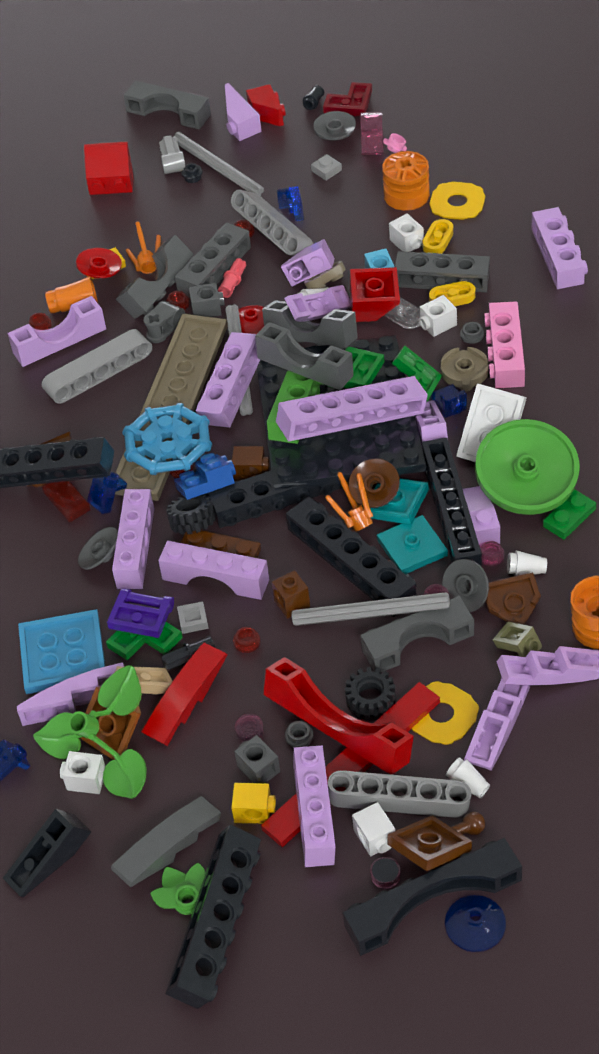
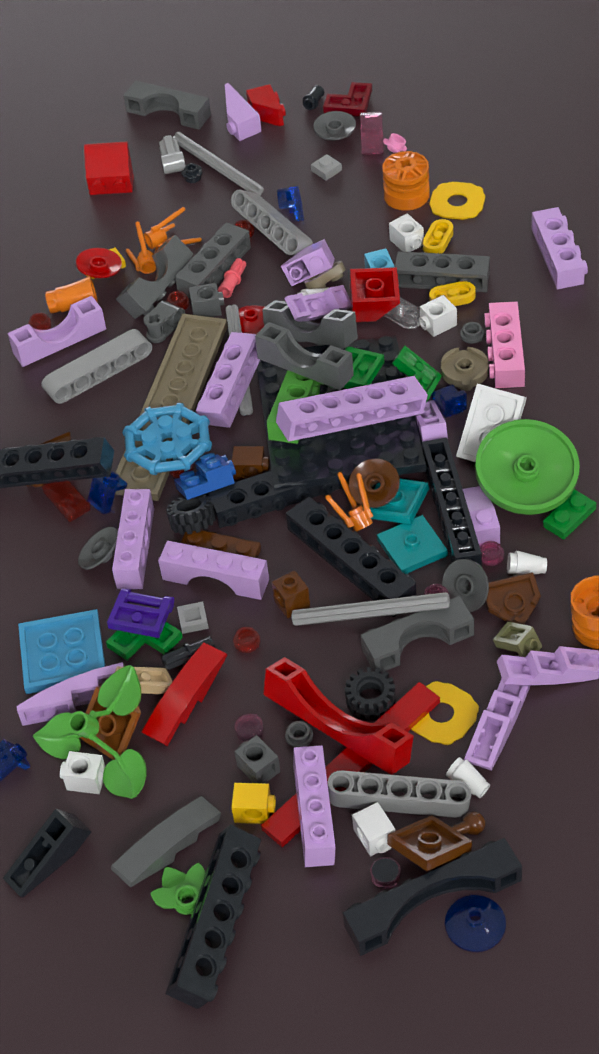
(157, 234): none -> orange plant

